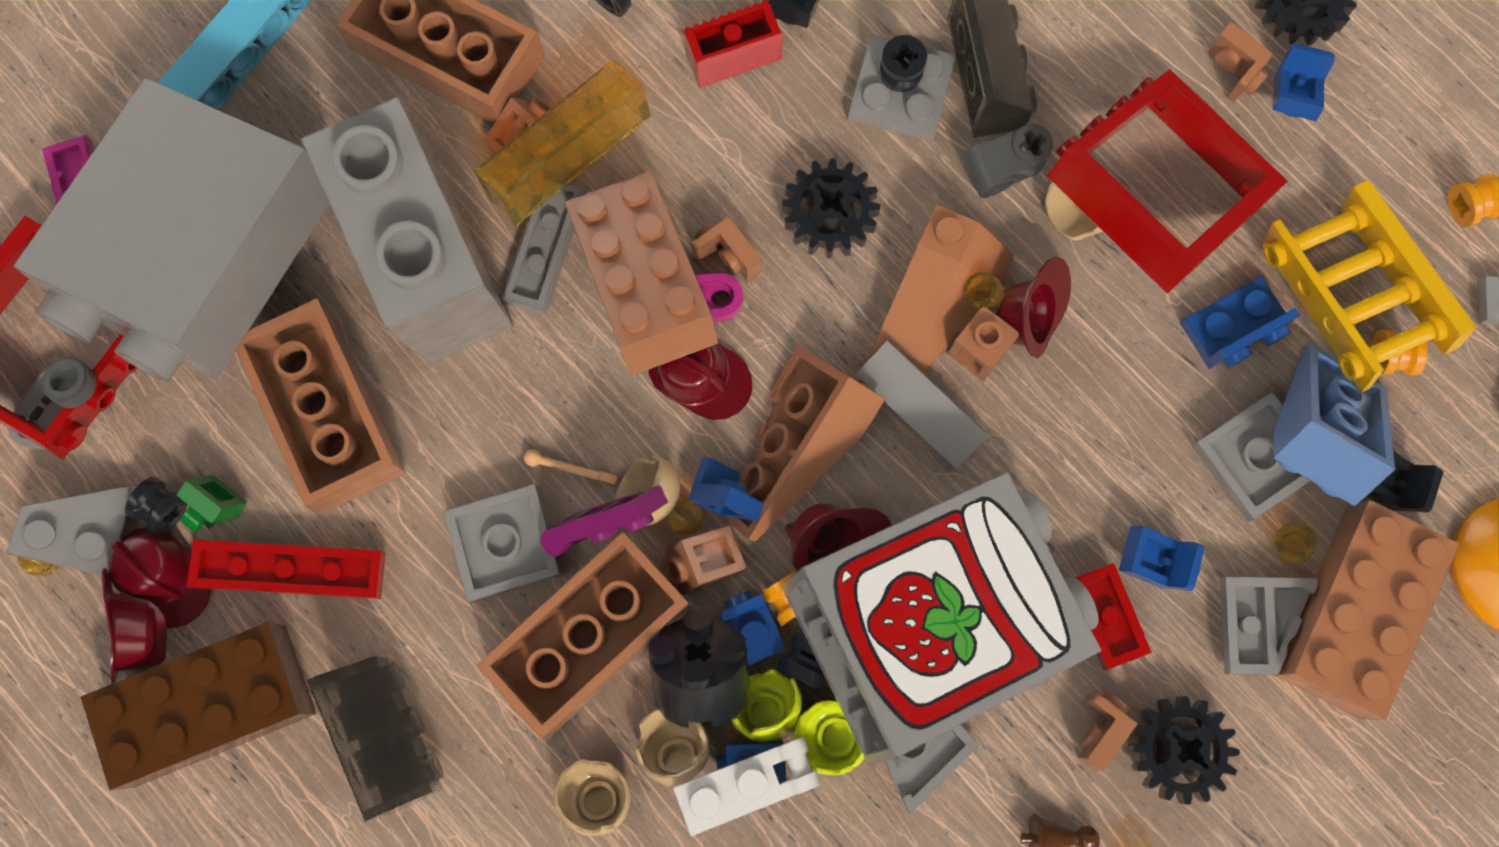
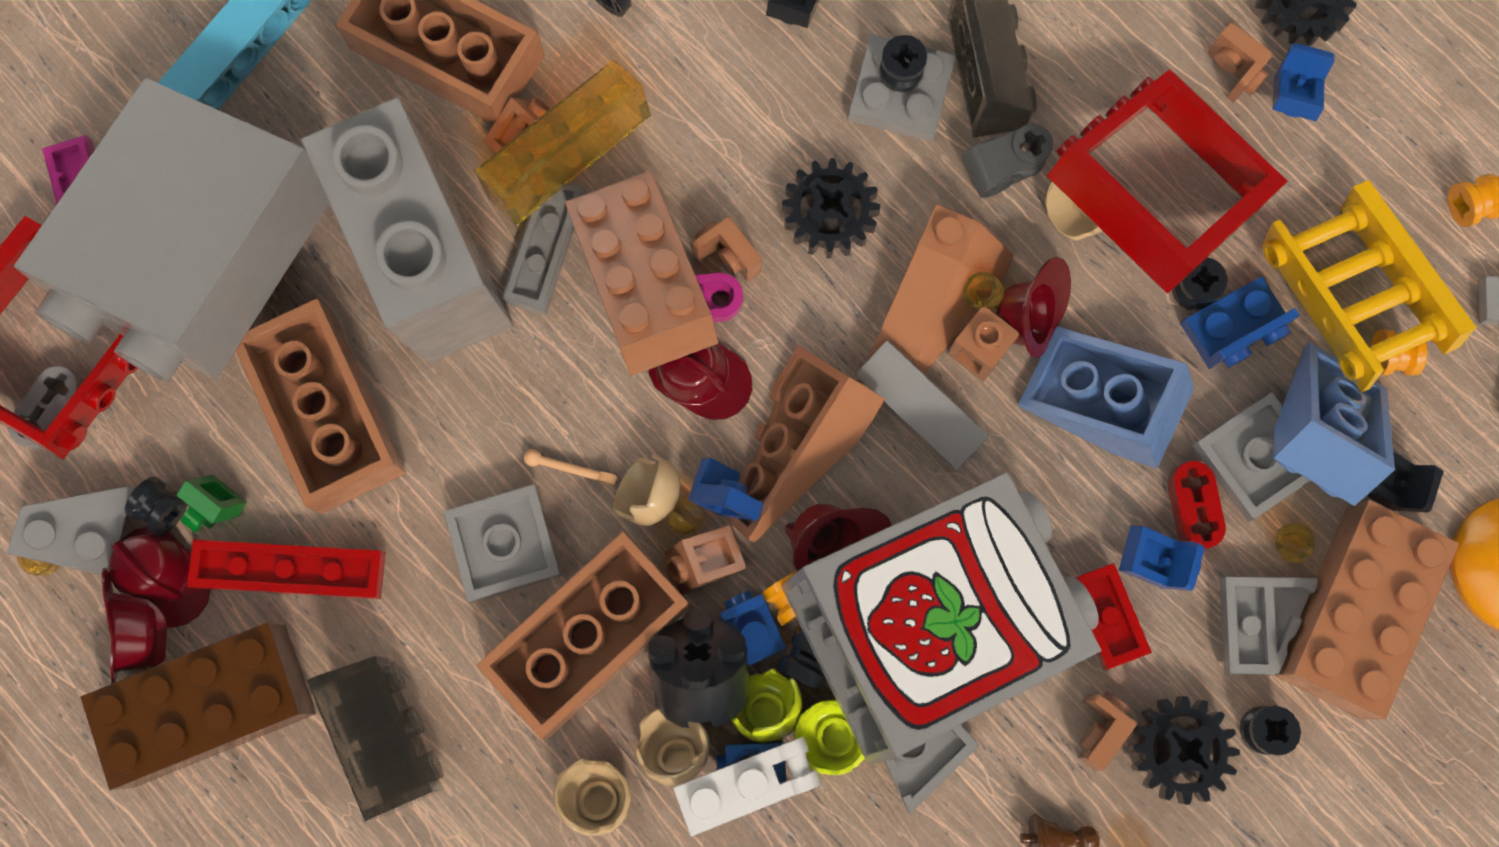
(69, 382): dark grey tile -> none
(603, 520): magenta plate -> none
(733, 43): red brick -> none
(1109, 394): none -> medium blue slope
(1196, 295): none -> black wheel
(1207, 503): none -> red beam
(1258, 730): none -> black wheel

